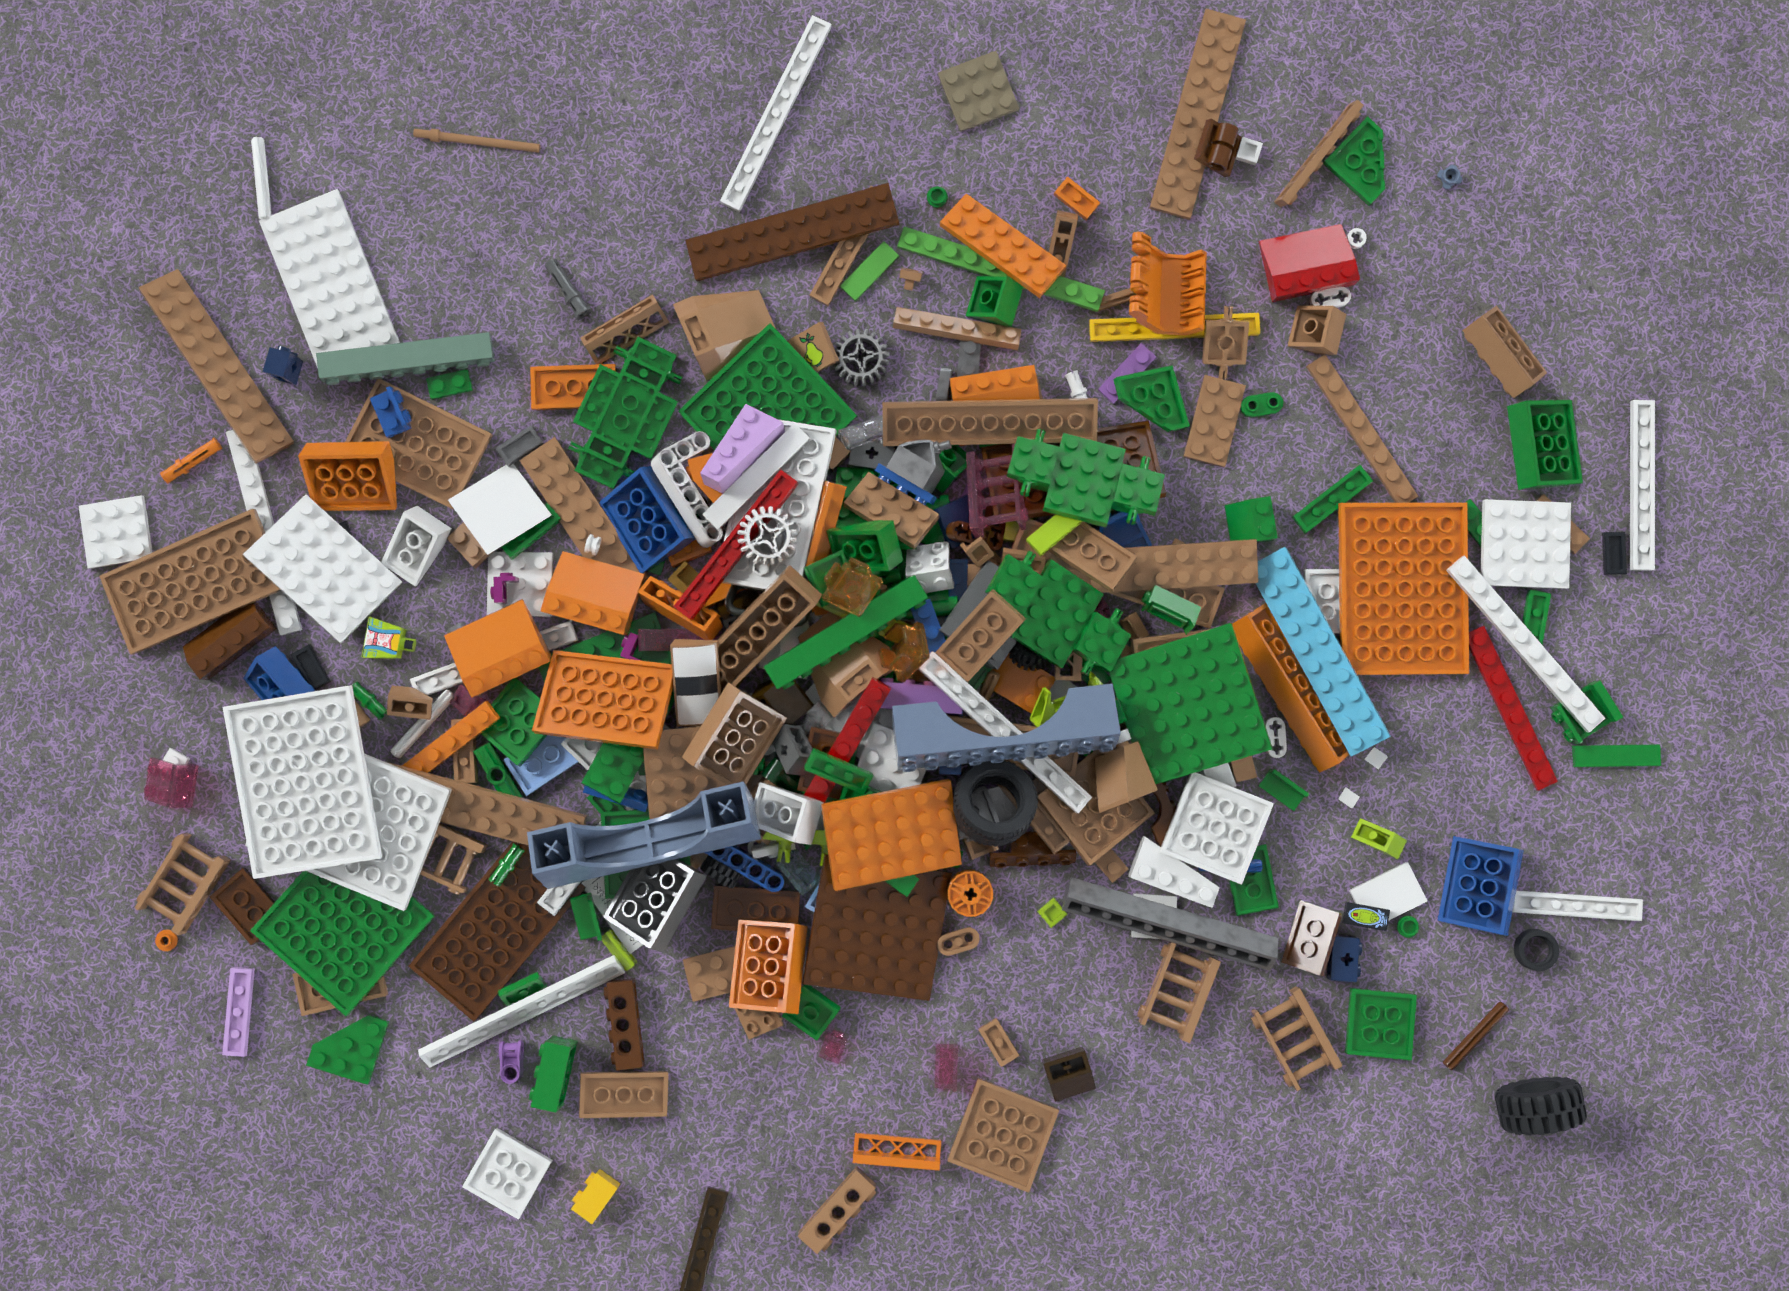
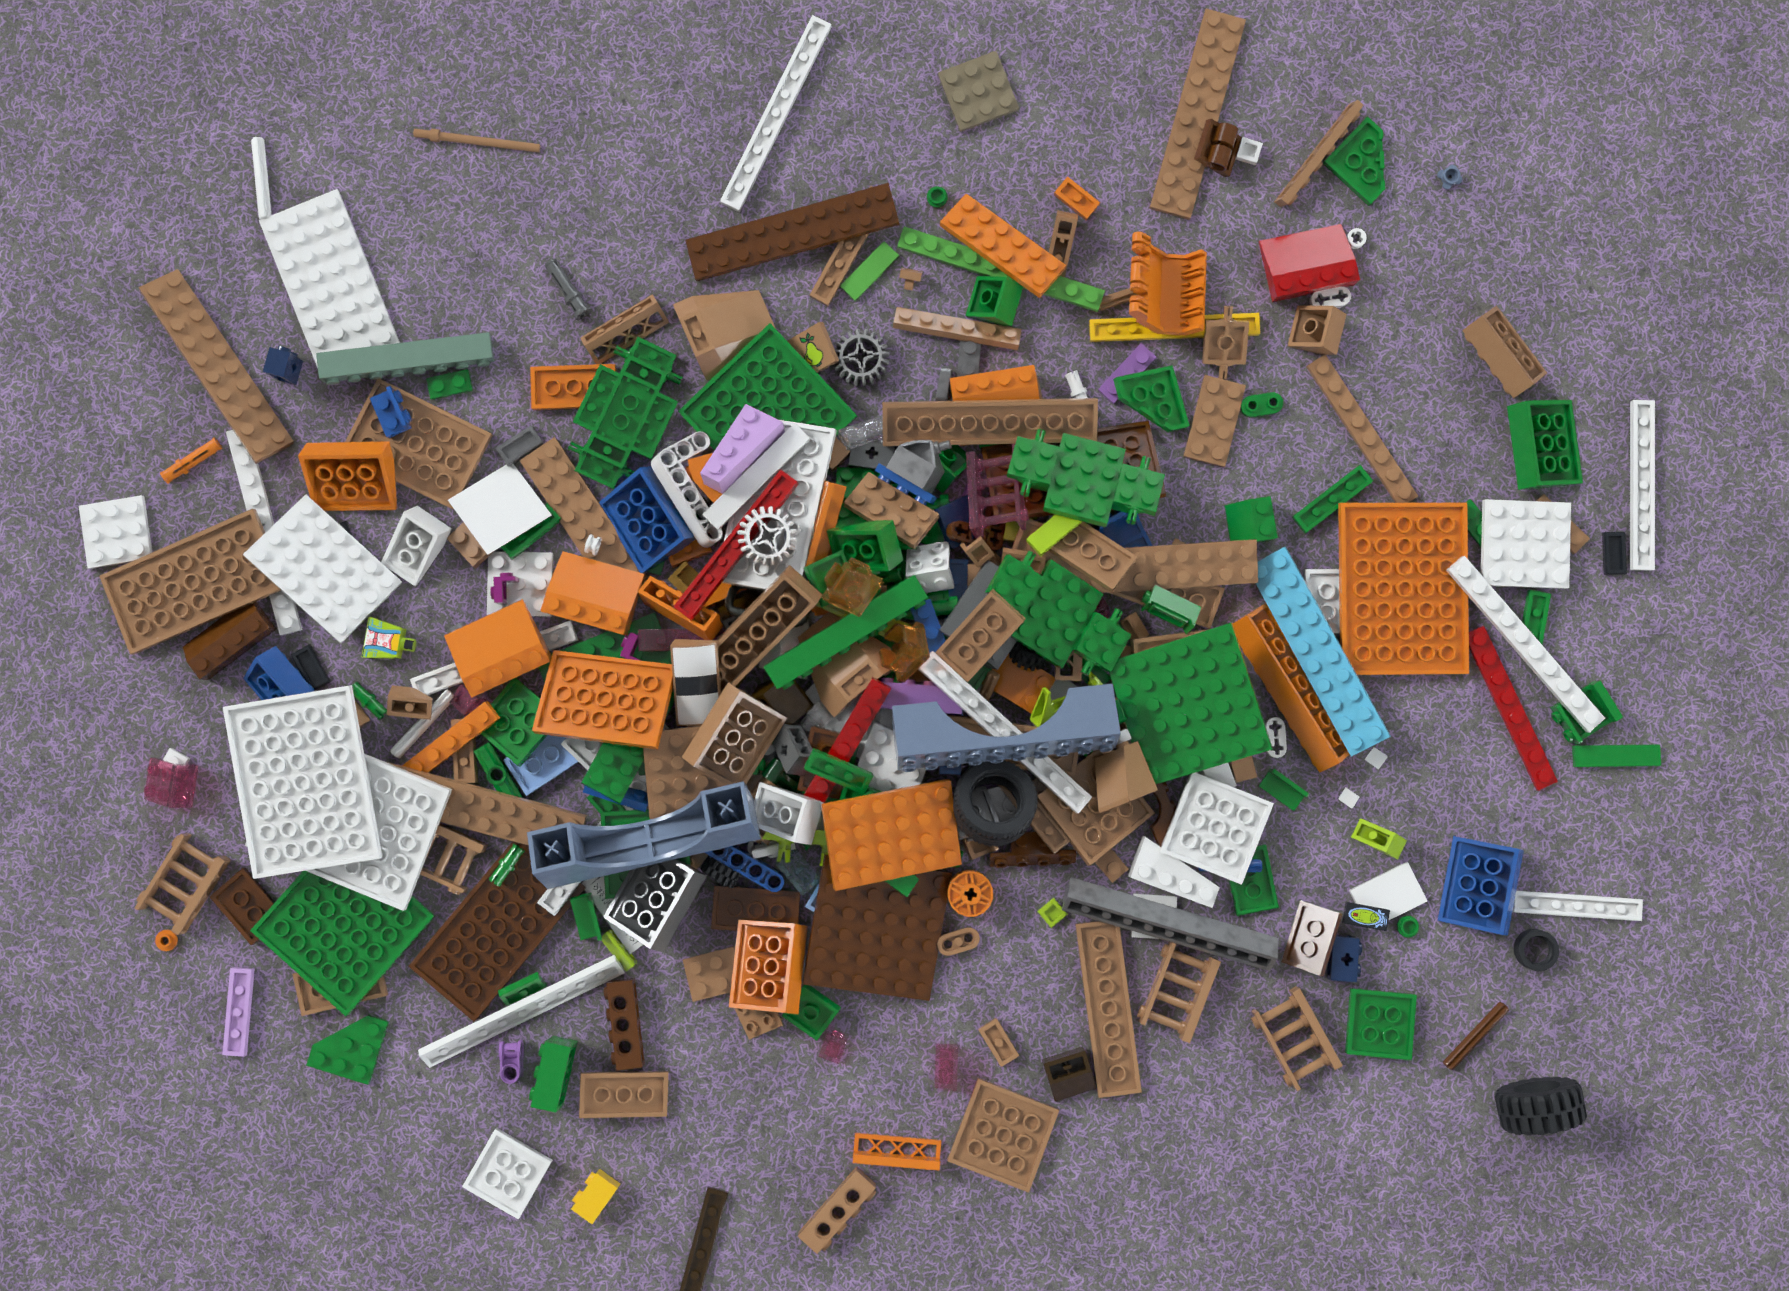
(1108, 1009): none -> medium nougat plate

